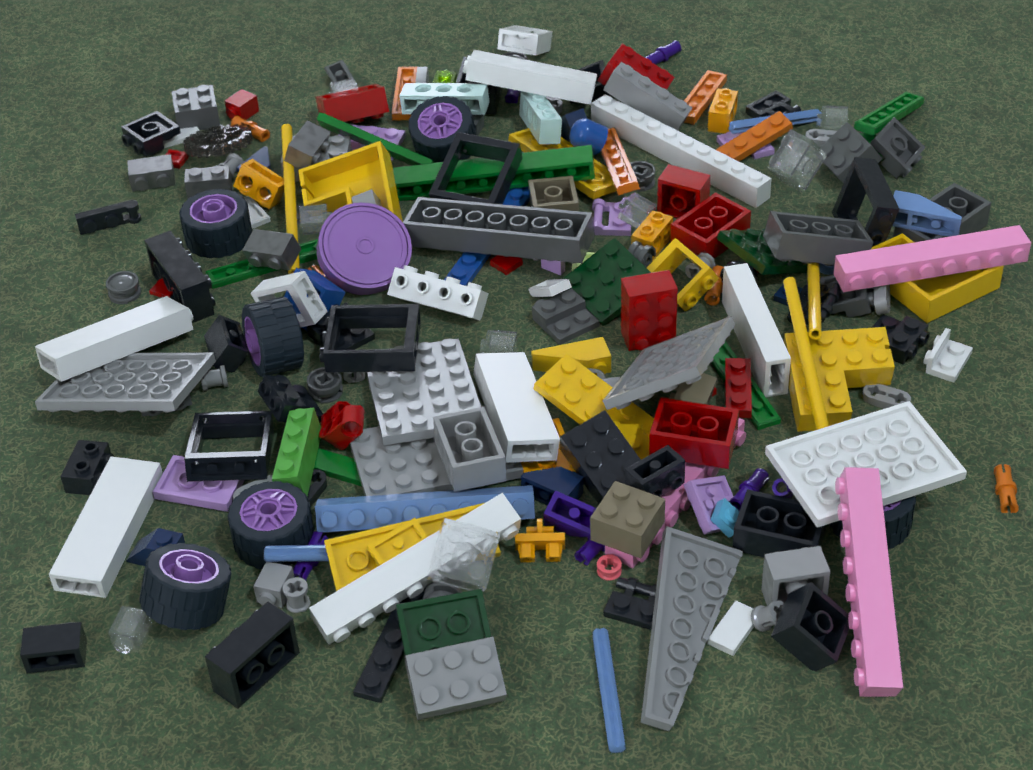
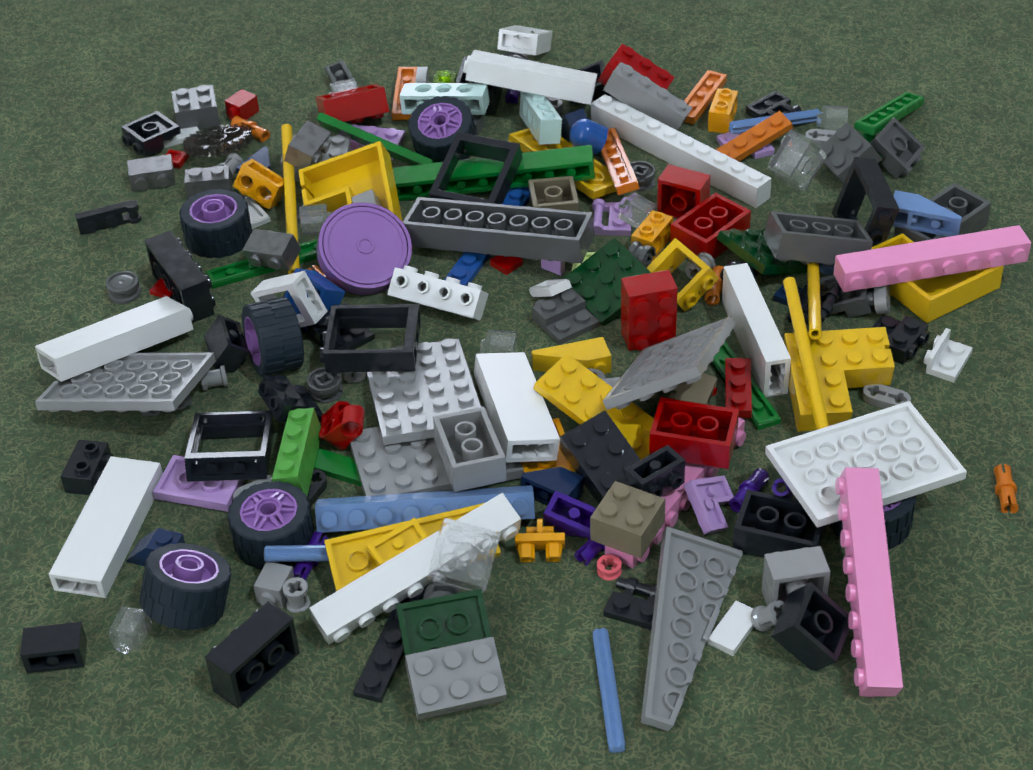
(663, 53): dark purple pin -> none
(725, 517): medium azure plate -> none

